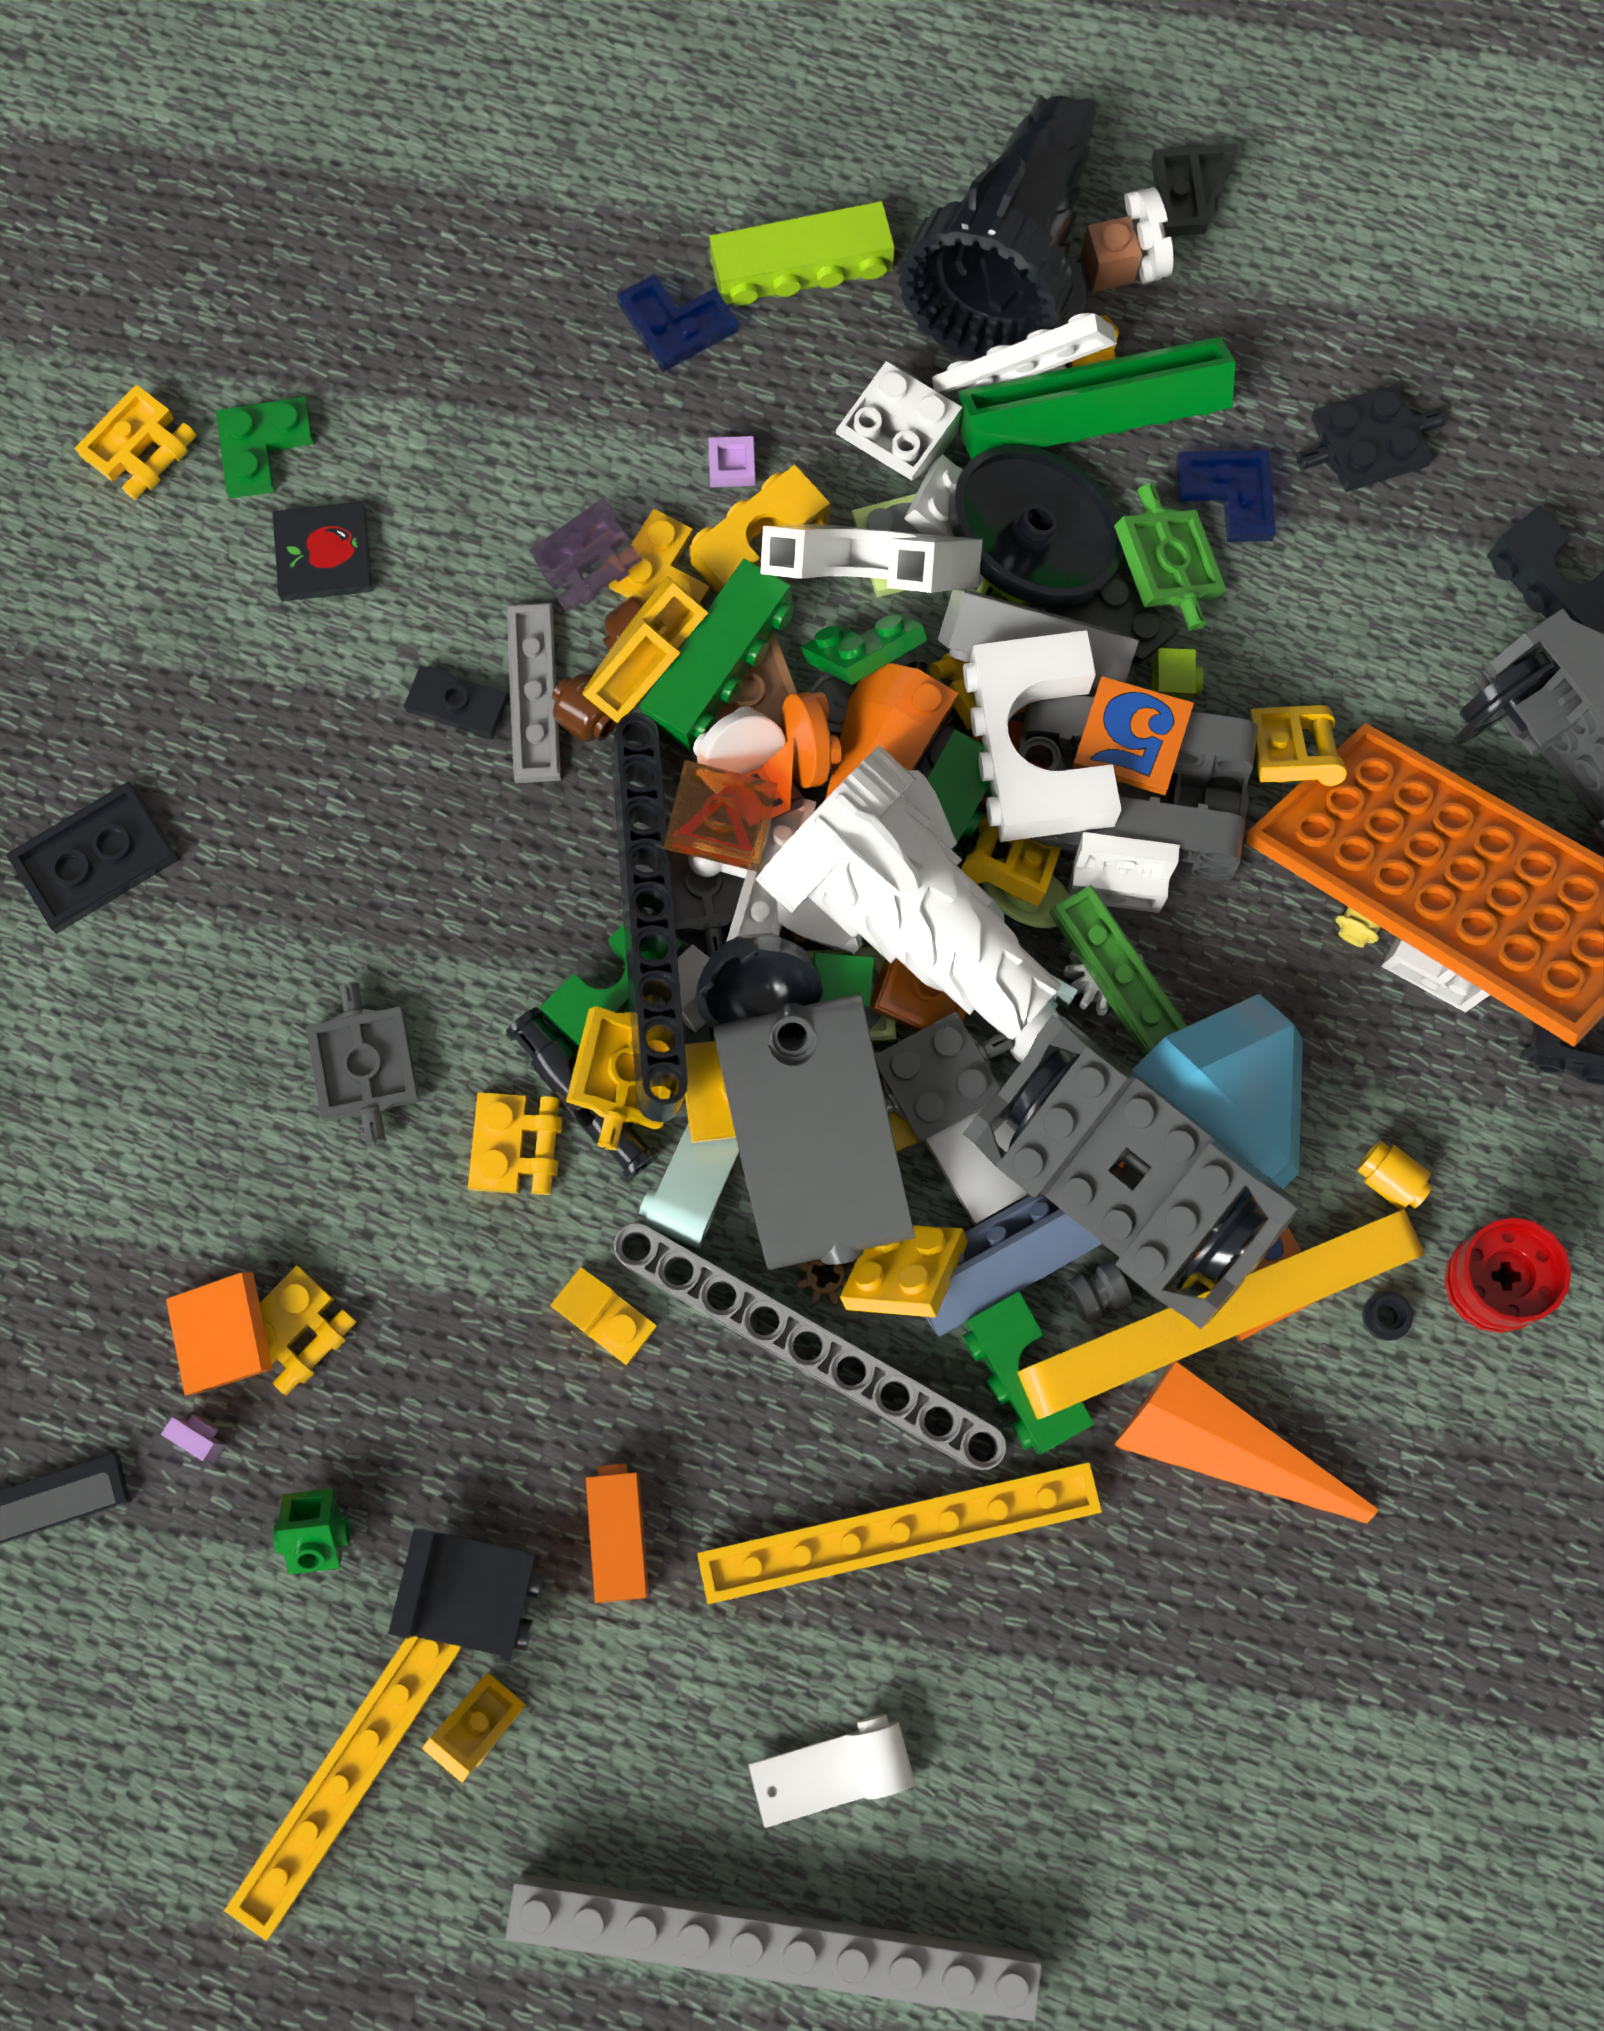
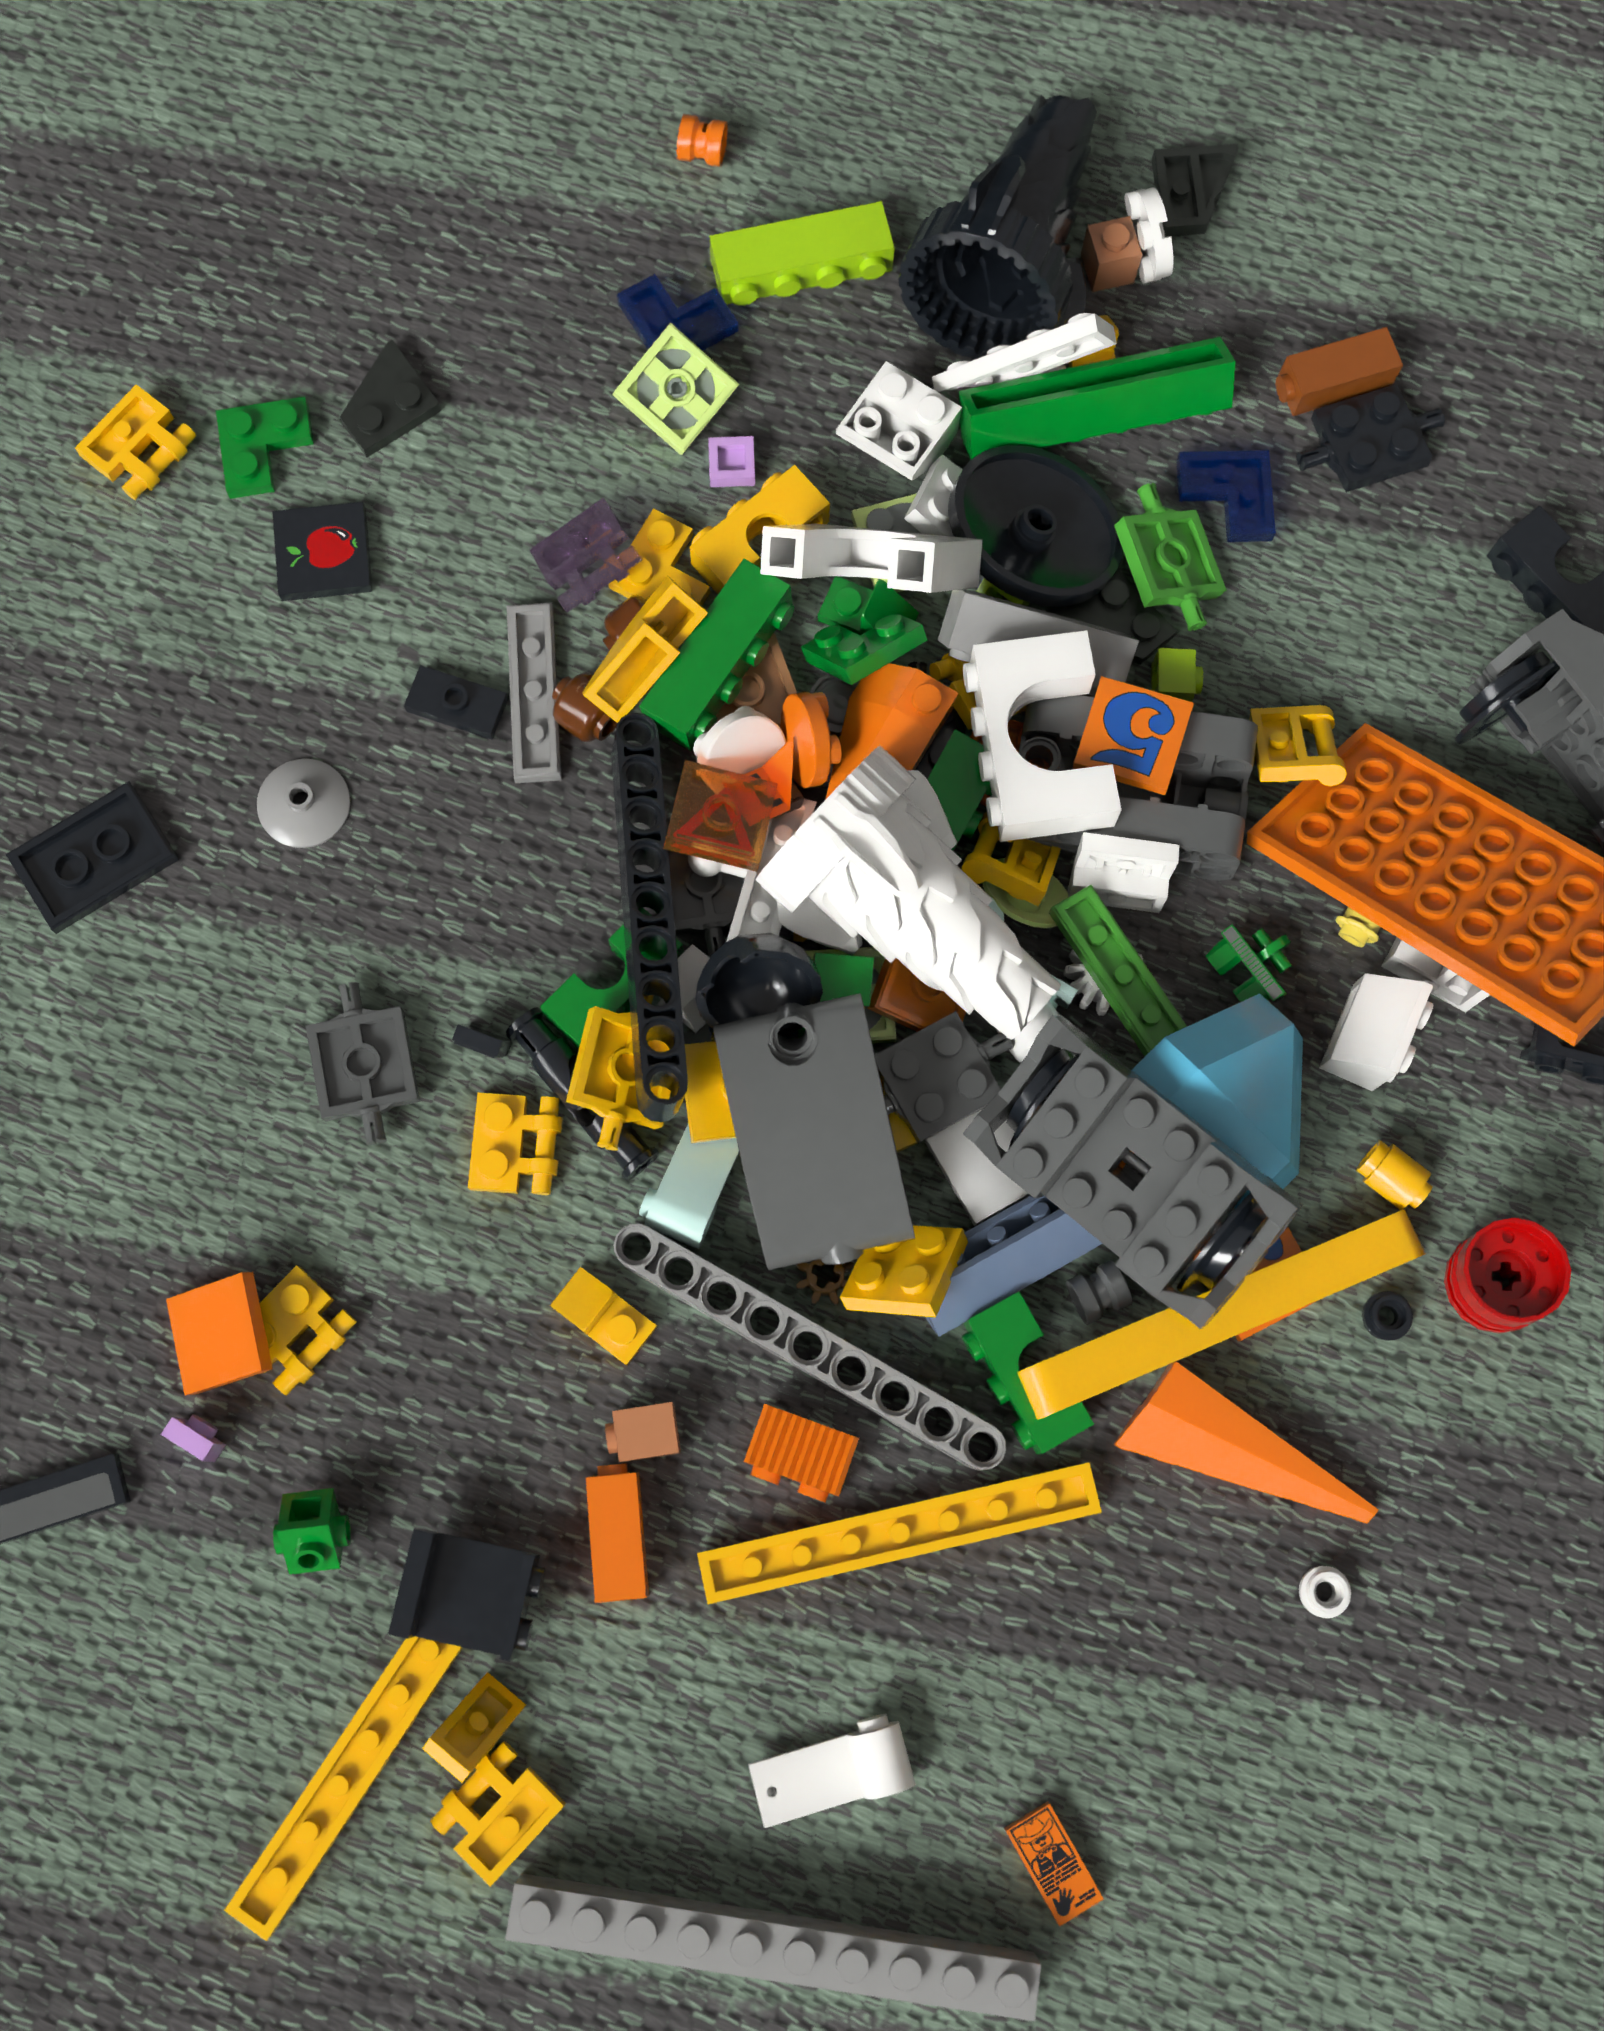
(316, 818): none -> light grey dish
(388, 402): none -> pearl dark grey wing
(481, 1041): none -> black tile
(510, 1823): none -> yellow plate
(643, 1432): none -> nougat brick
(675, 389): none -> yellowish green piece
(702, 140): none -> orange wheel
(801, 1452): none -> orange brick
(861, 607): none -> green slope
(1053, 1863): none -> orange tile
(1235, 949): none -> green hips
(1338, 371): none -> dark orange brick
(1340, 1591): none -> white plate
(1377, 1030): none -> white slope

